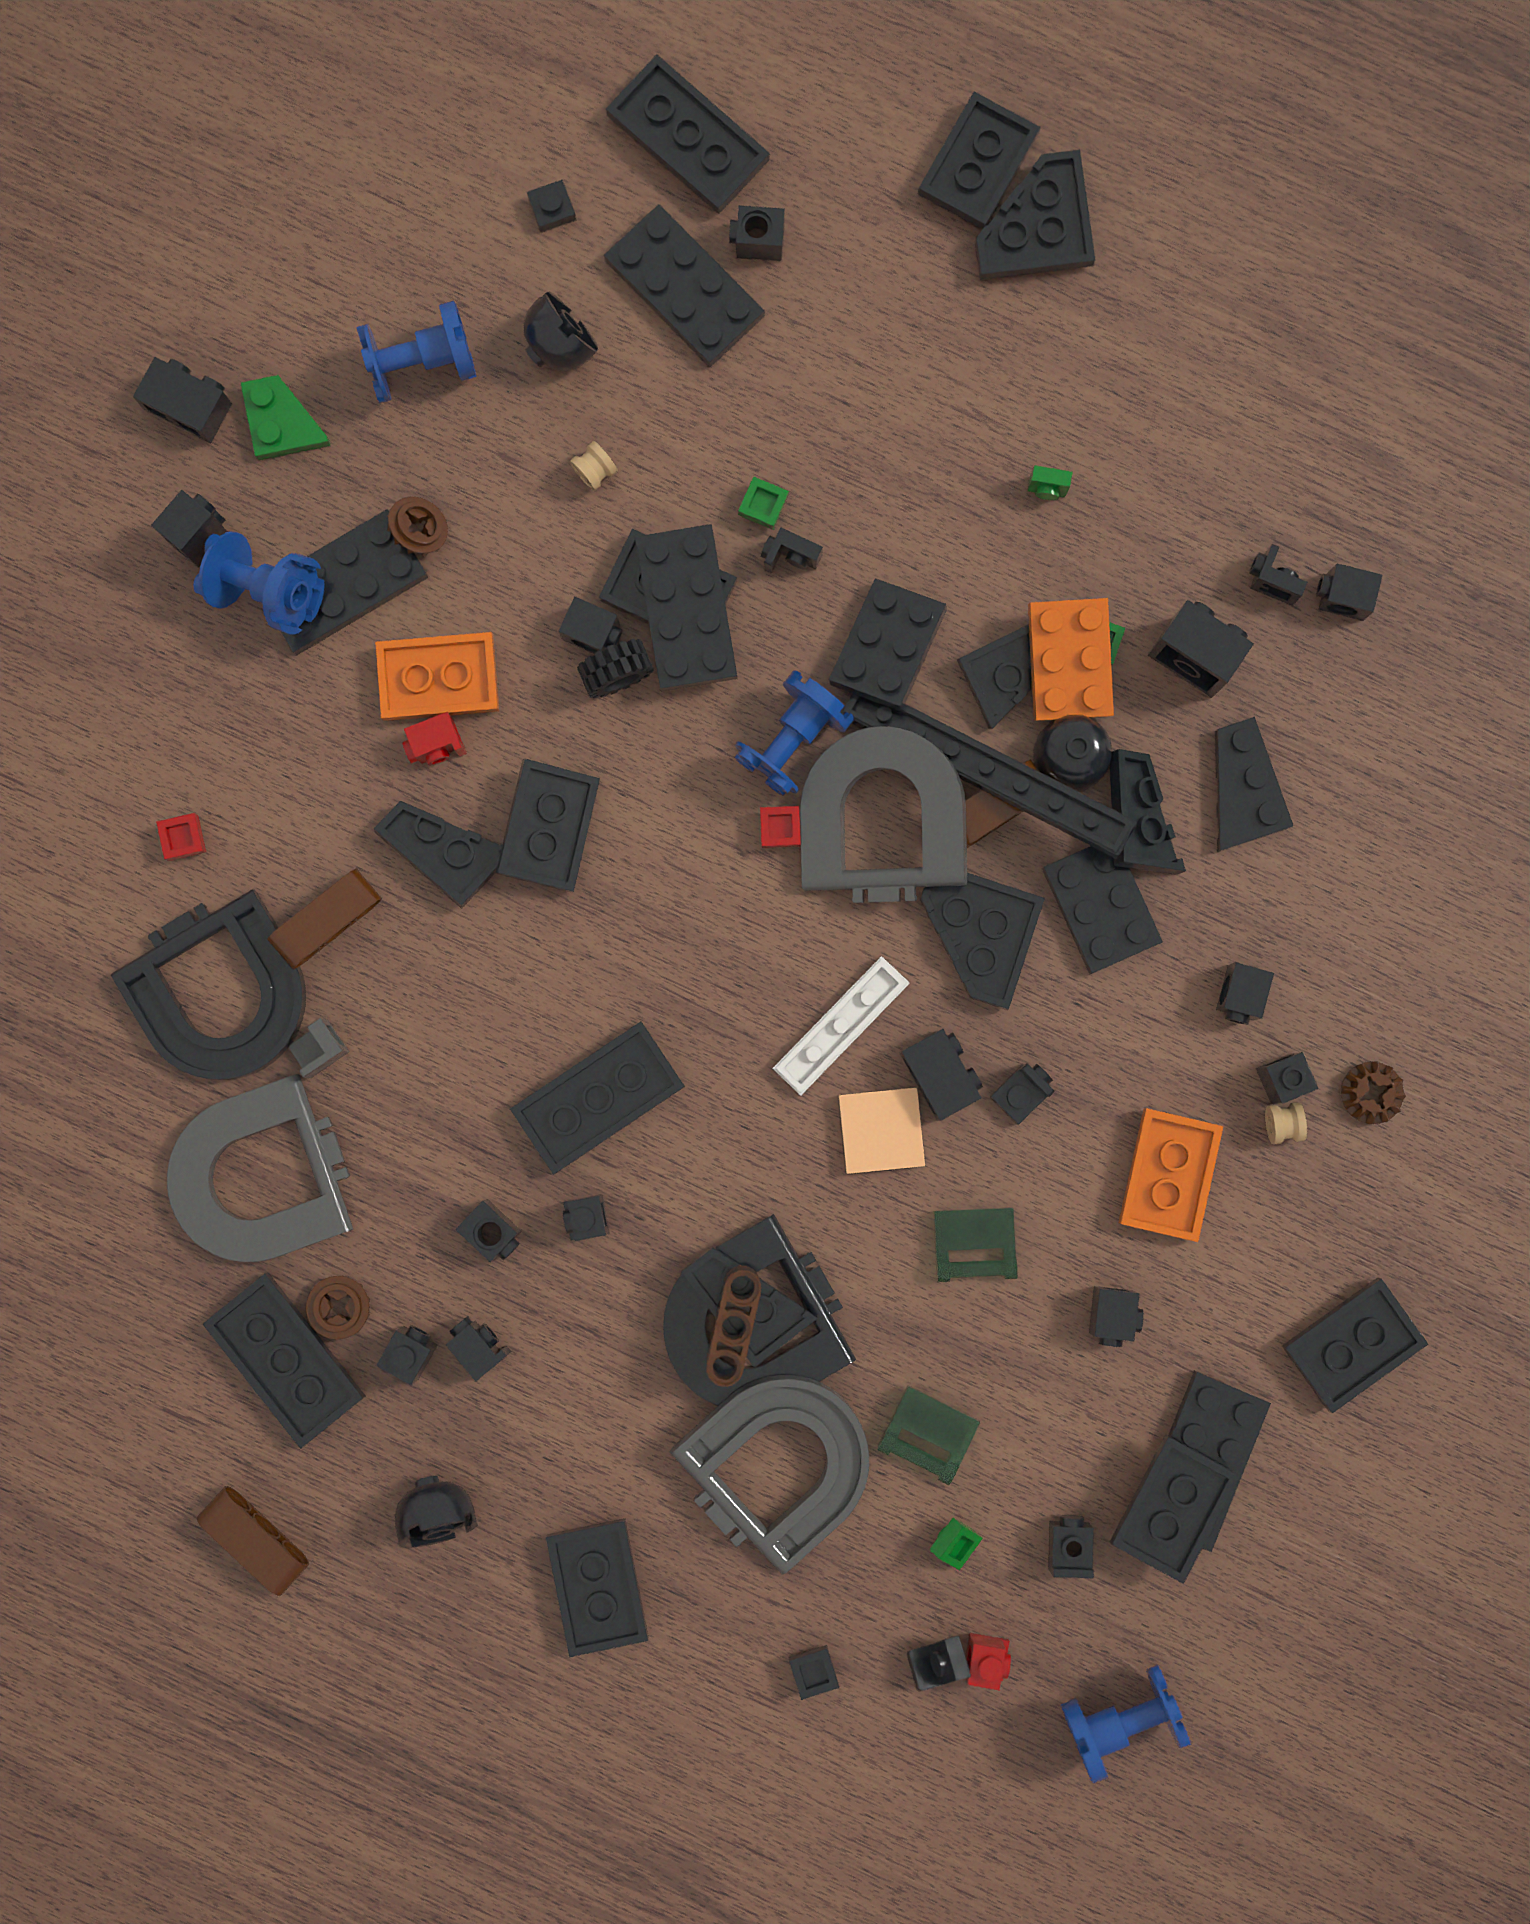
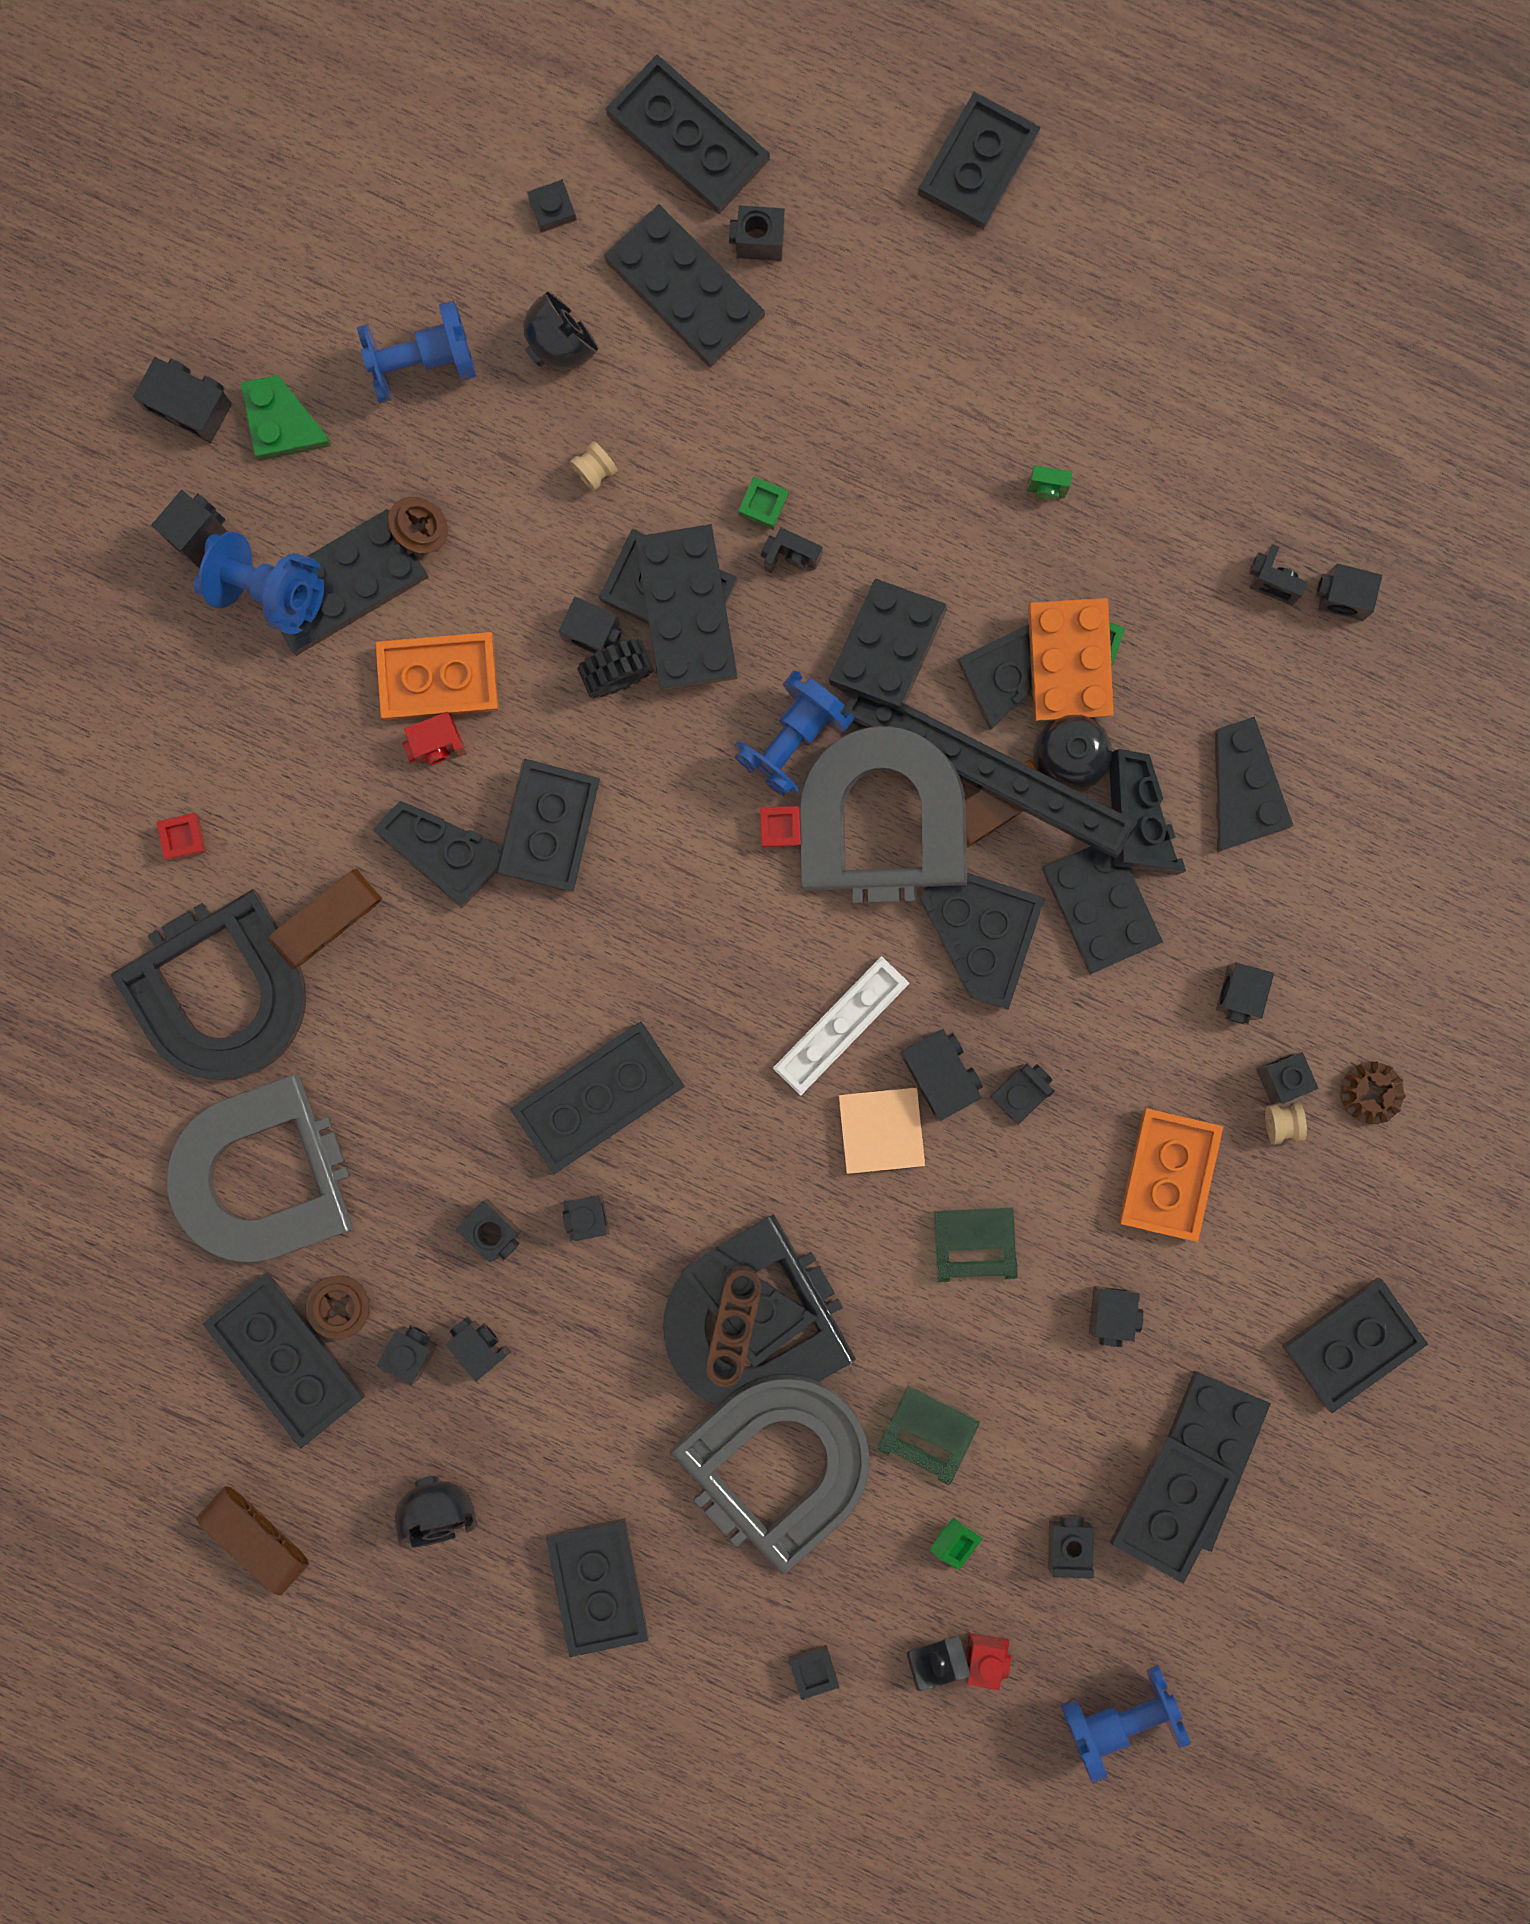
(318, 1048): dark grey panel -> none
(1040, 223): black plate -> none
(1201, 648): black brick -> none

